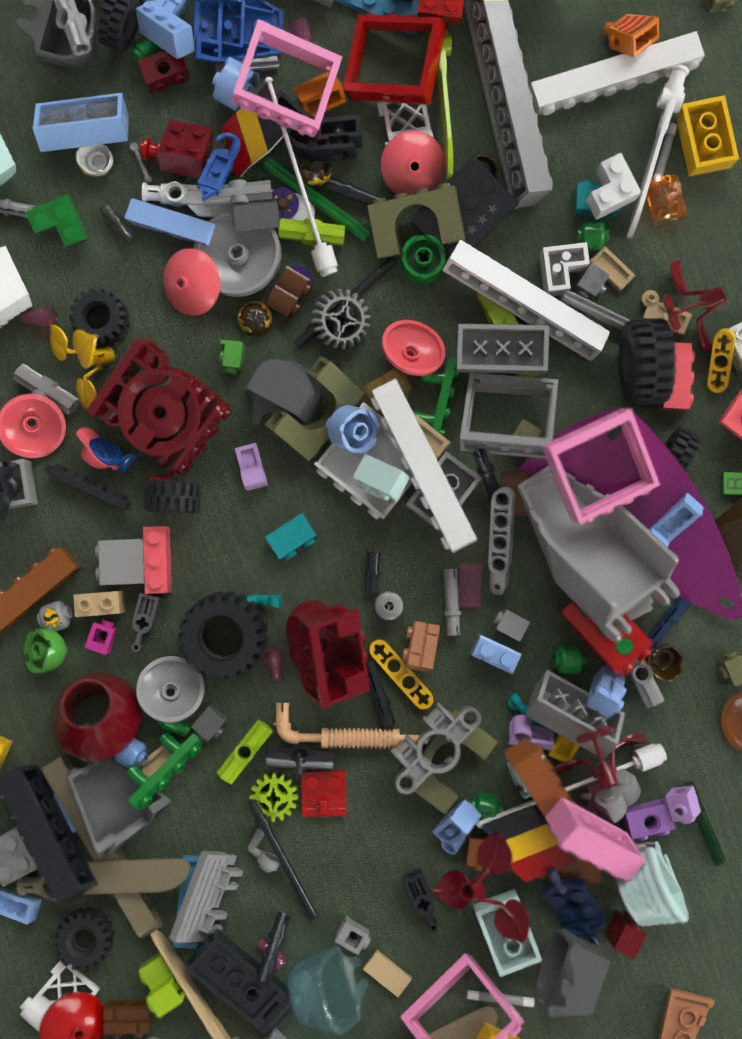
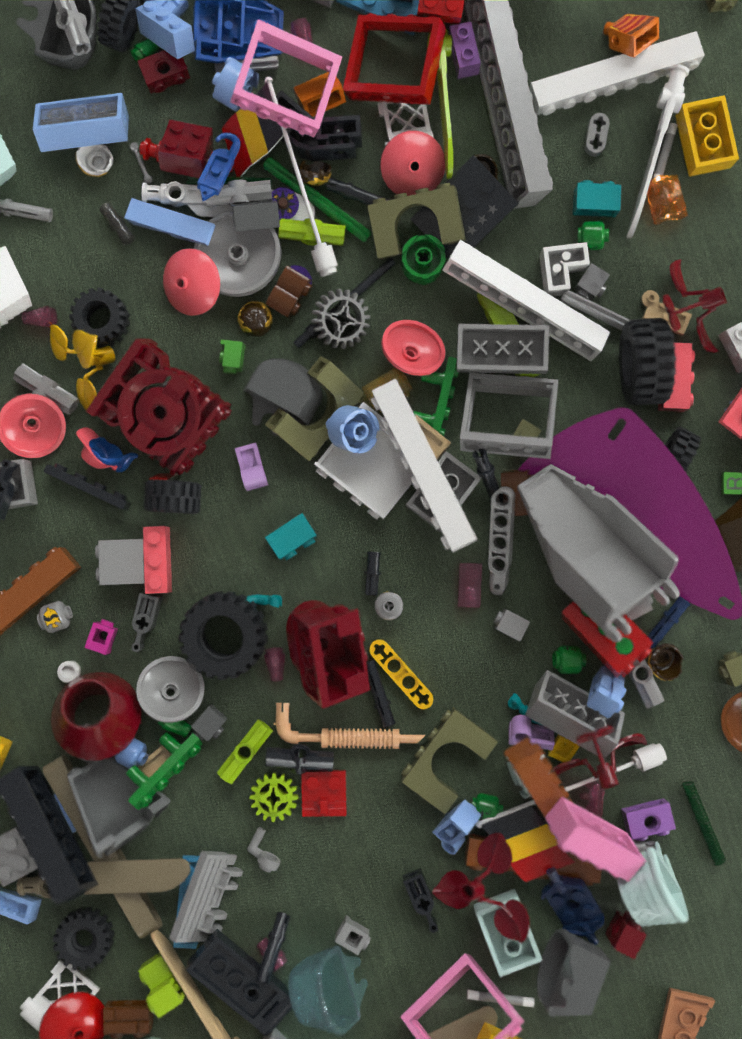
(45, 650): bright green cylinder -> none
(59, 213): green brick -> none
(68, 671): none -> white tile
(99, 603): tan brick -> none
(263, 823): black bar -> none
(380, 478): light aqua brick -> none
(387, 973): tan tile -> none
(409, 752): light grey piece -> none
(422, 646): nougat brick -> none
(451, 601): light grey pin -> none
(464, 50): none -> medium lavender brick
(495, 654): light blue brick -> none
(592, 134): none -> light grey beam
(615, 800): light grey brick -> none
(617, 190): white brick -> none
(619, 273): tan tile -> none
(622, 497): bright pink window -> none
(677, 519): light blue slope -> none
(683, 804): lavender brick -> none
(717, 344): yellow beam -> none

